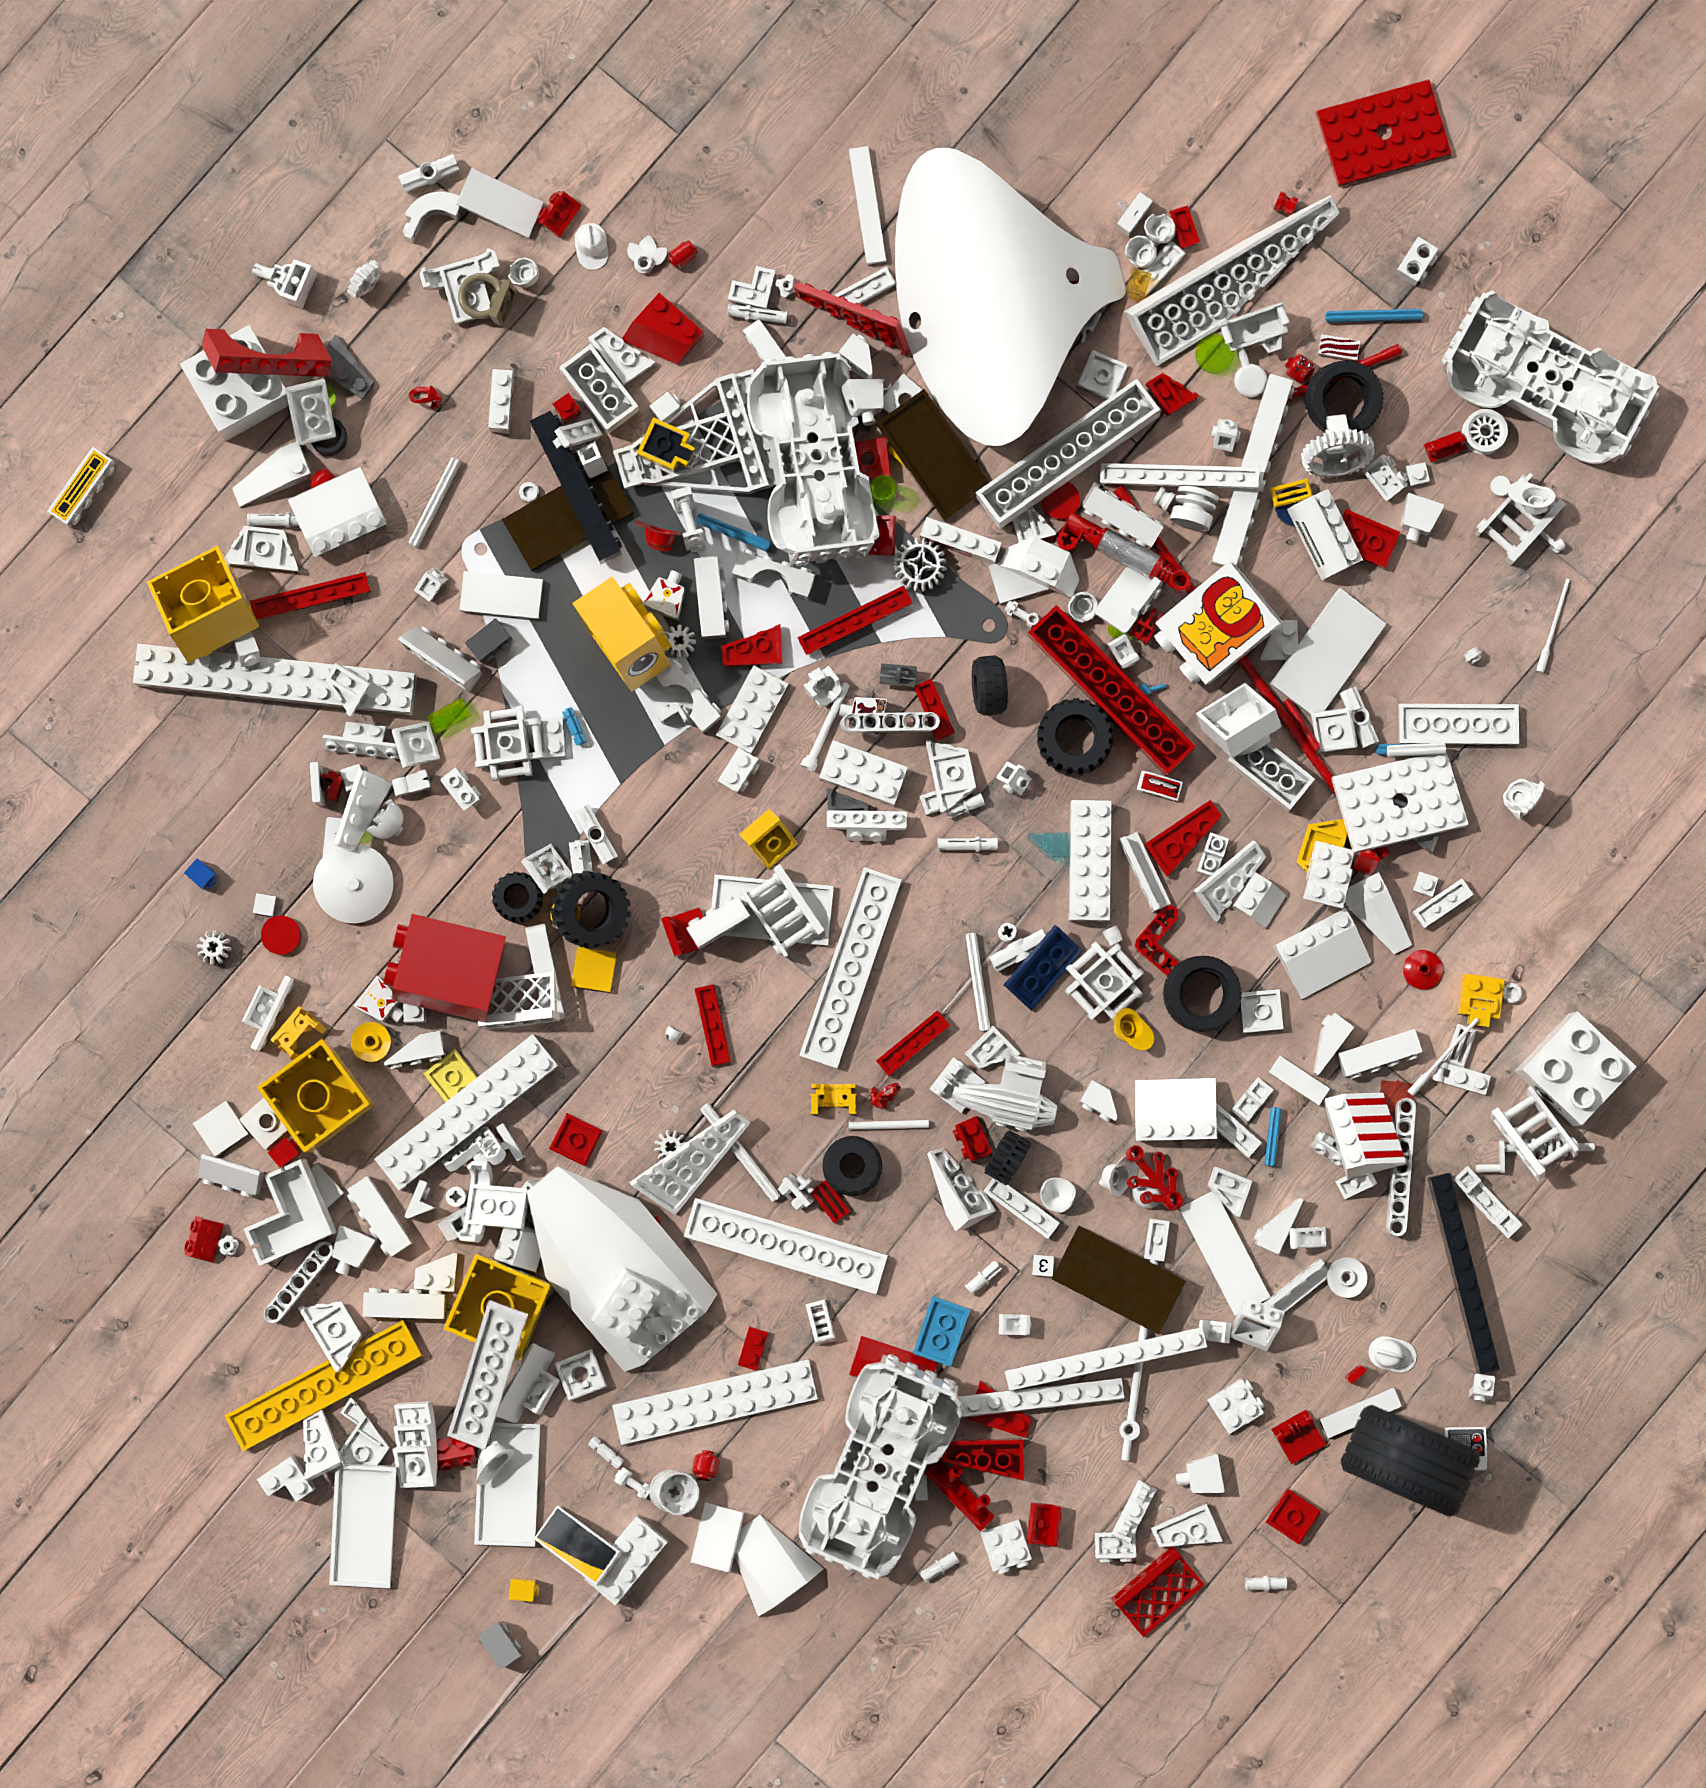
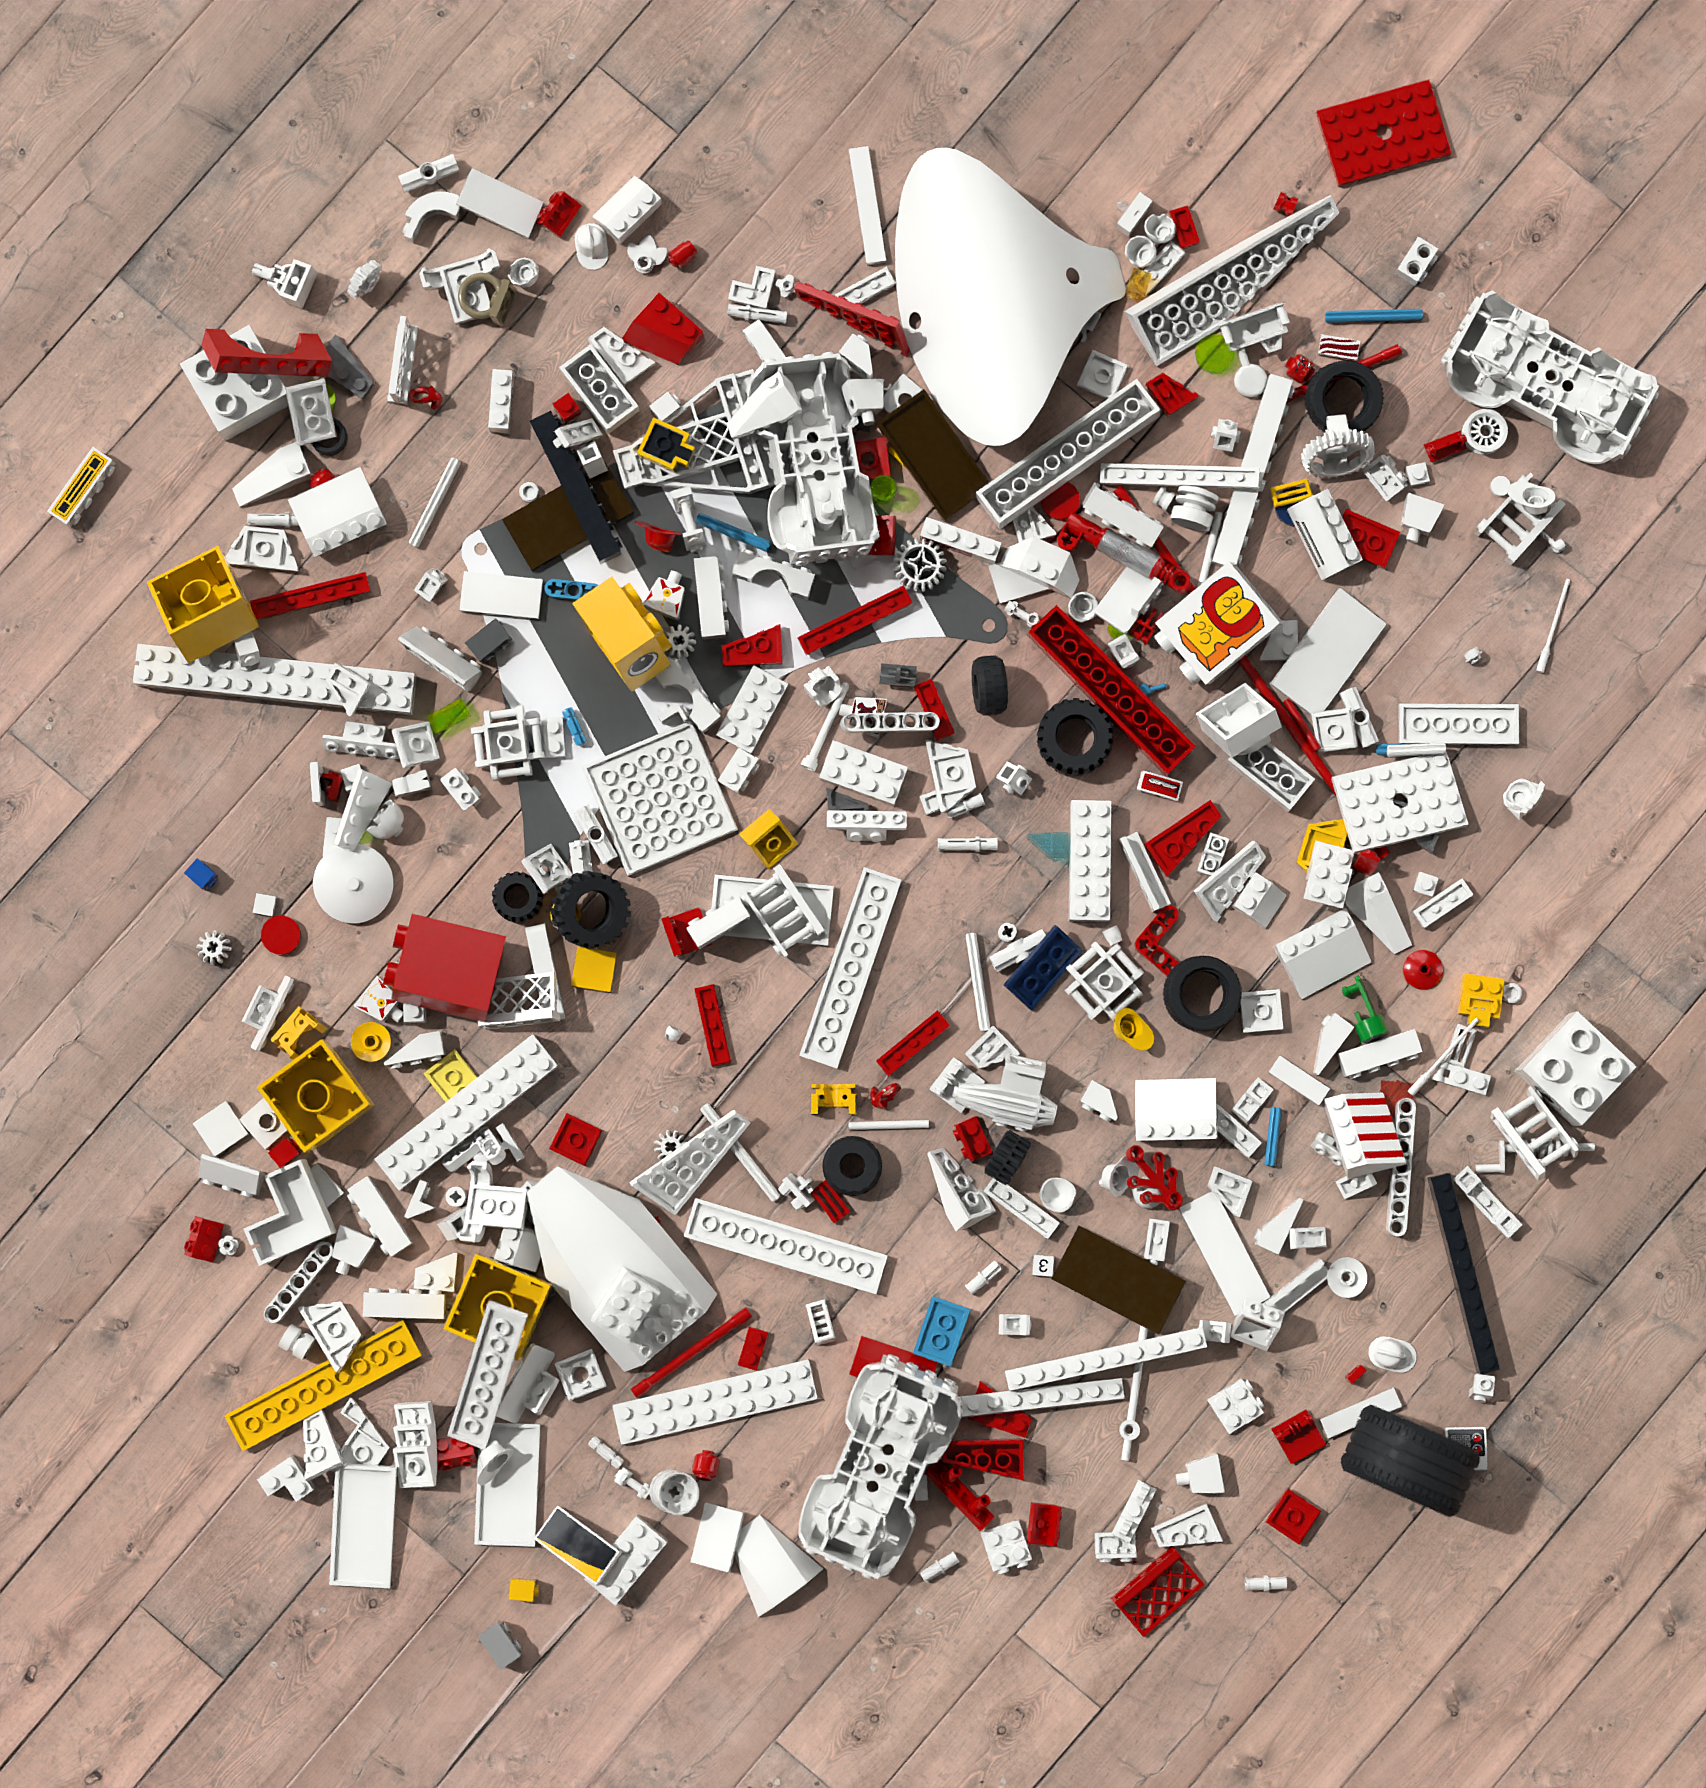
(295, 1341): none -> white wheel
(402, 362): none -> white fence
(558, 594): none -> dark azure beam
(628, 209): none -> white slope
(647, 1383): none -> red piece
(659, 798): none -> white tile
(770, 403): none -> white wedge
(1210, 548): none -> white bar
(1372, 1028): none -> green piece

